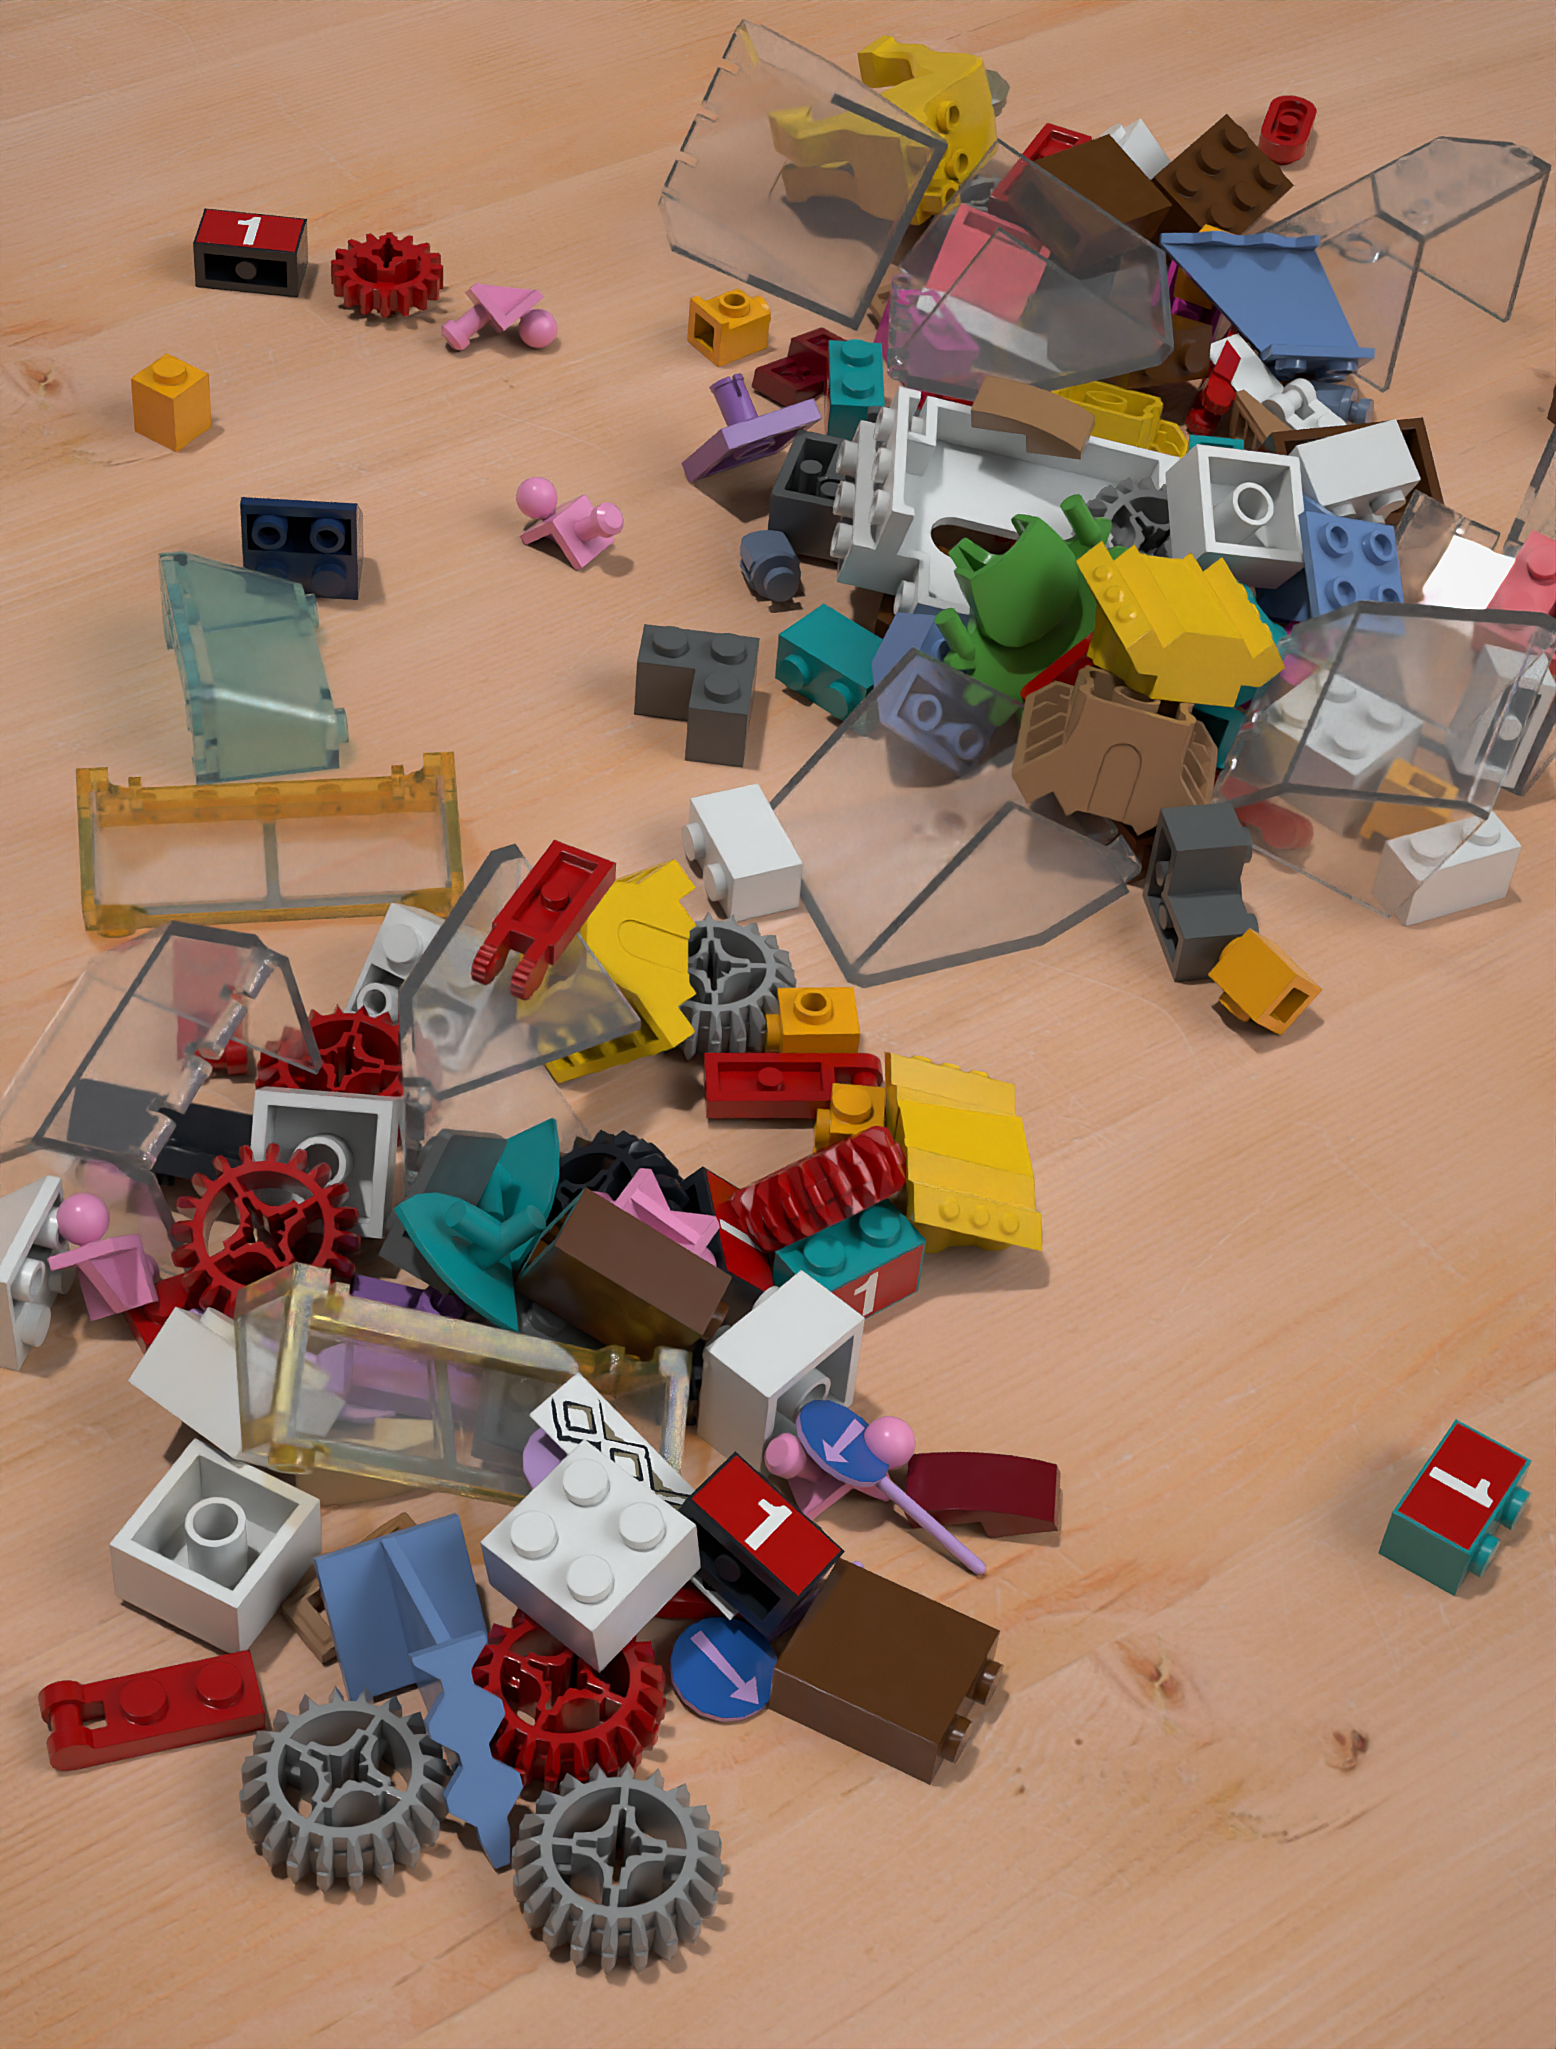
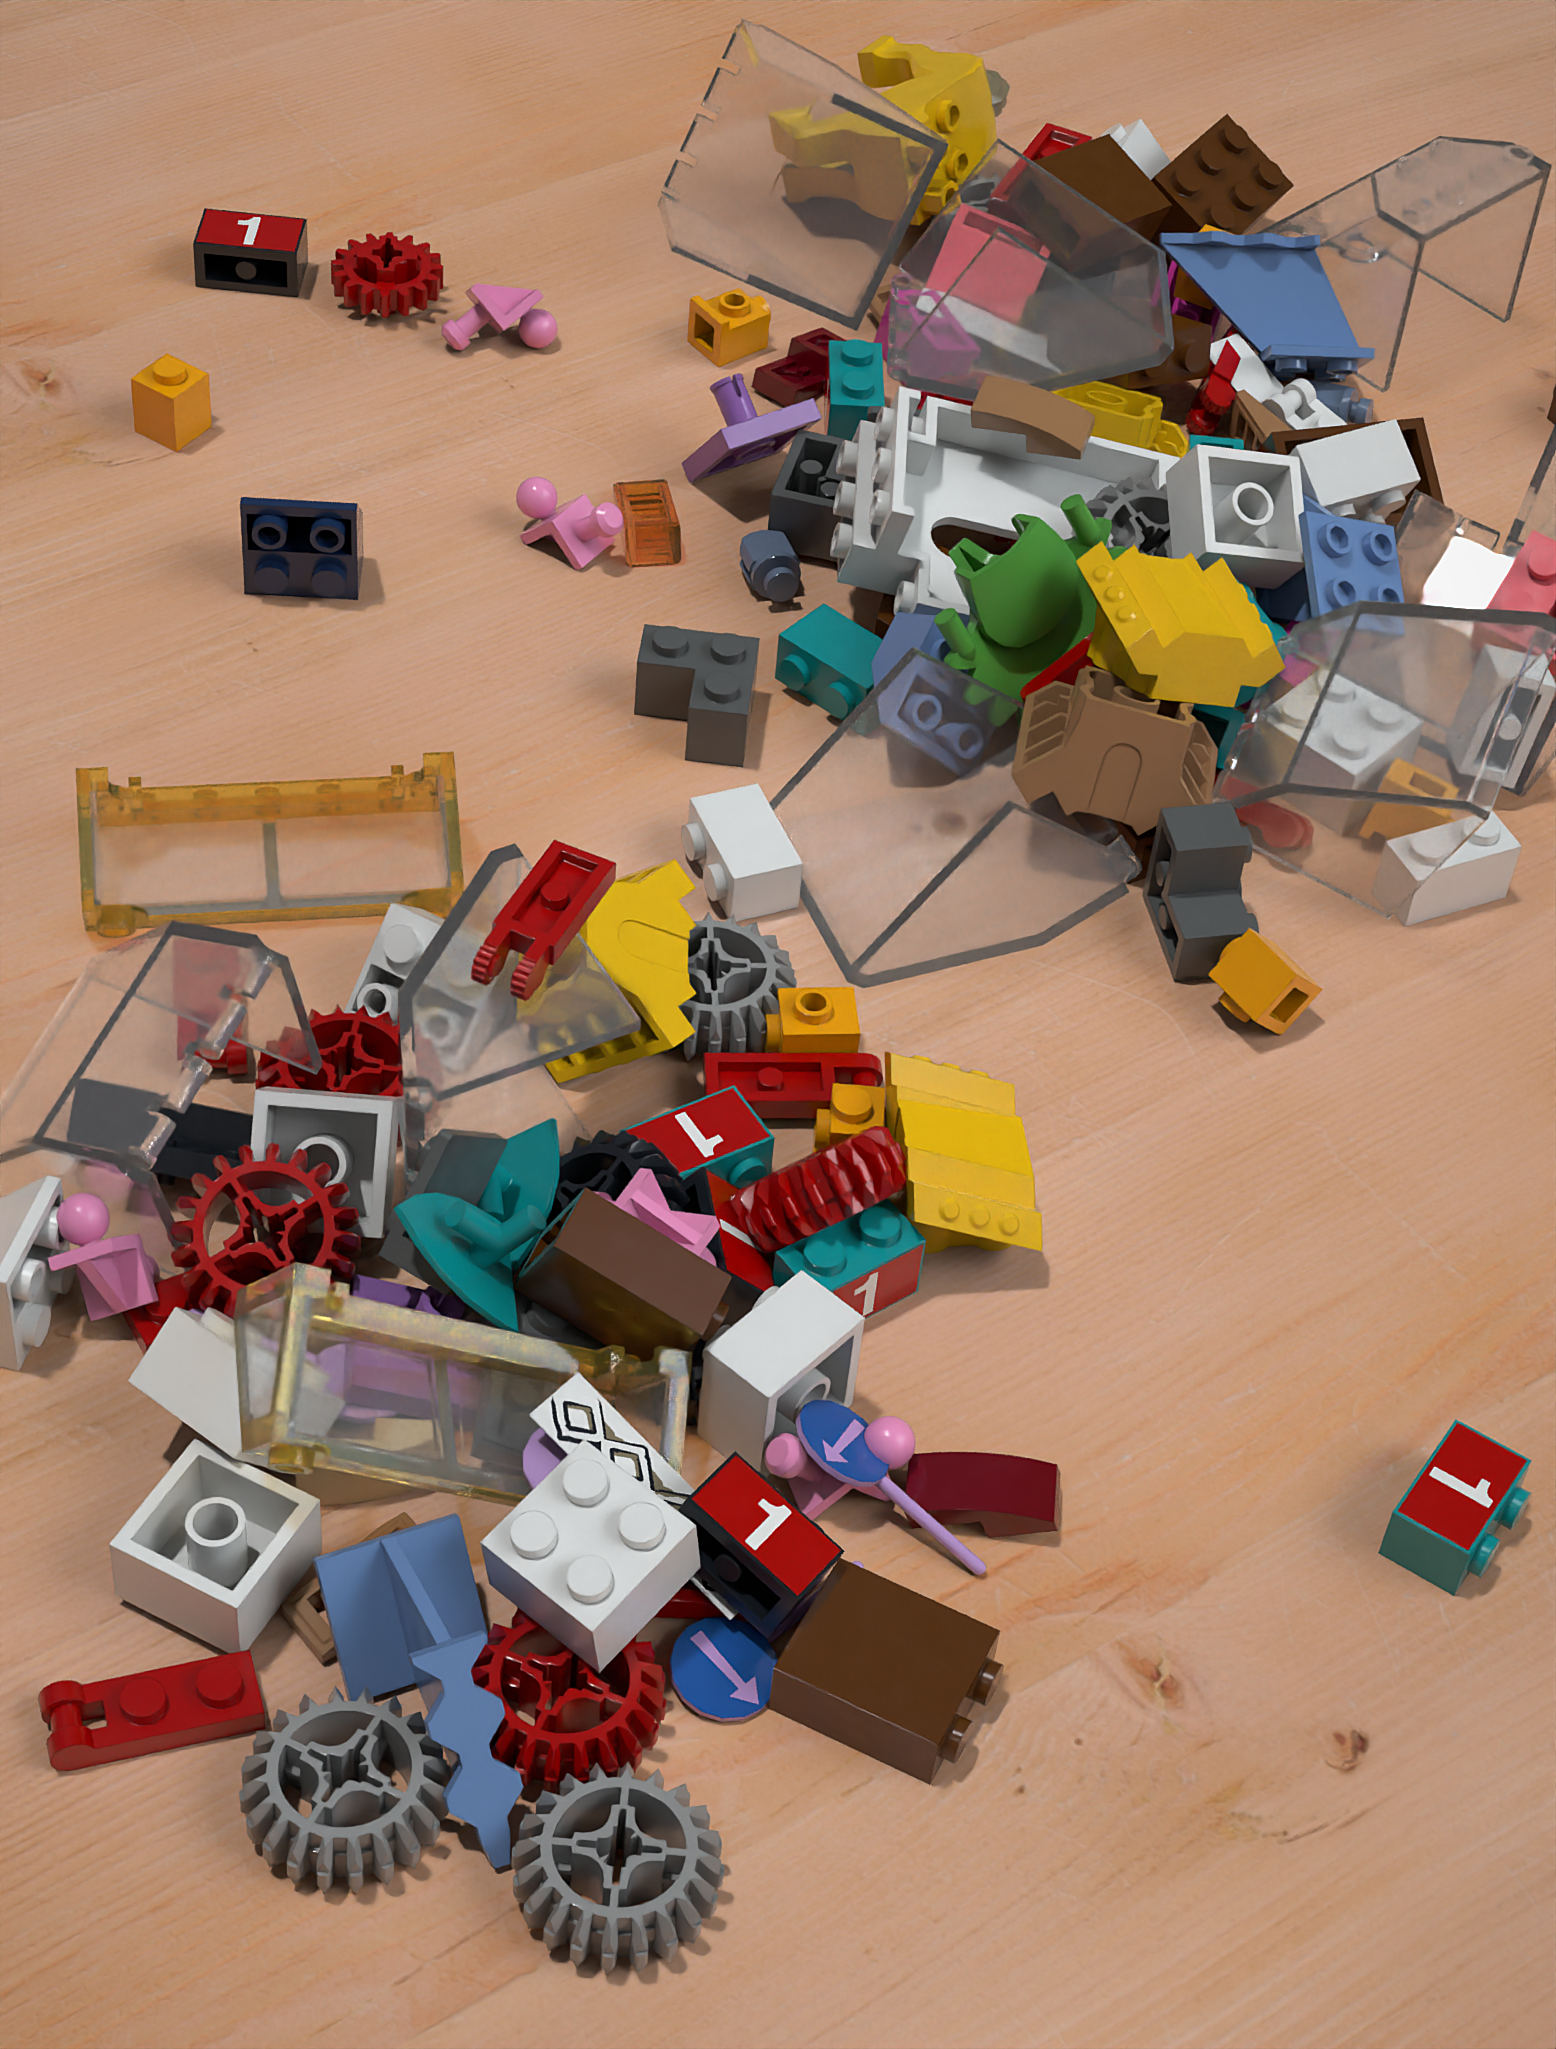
(248, 670): clear light blue windscreen -> none
(650, 523): none -> clear orange slope
(715, 1134): none -> red brick
(1287, 129): red plate -> none

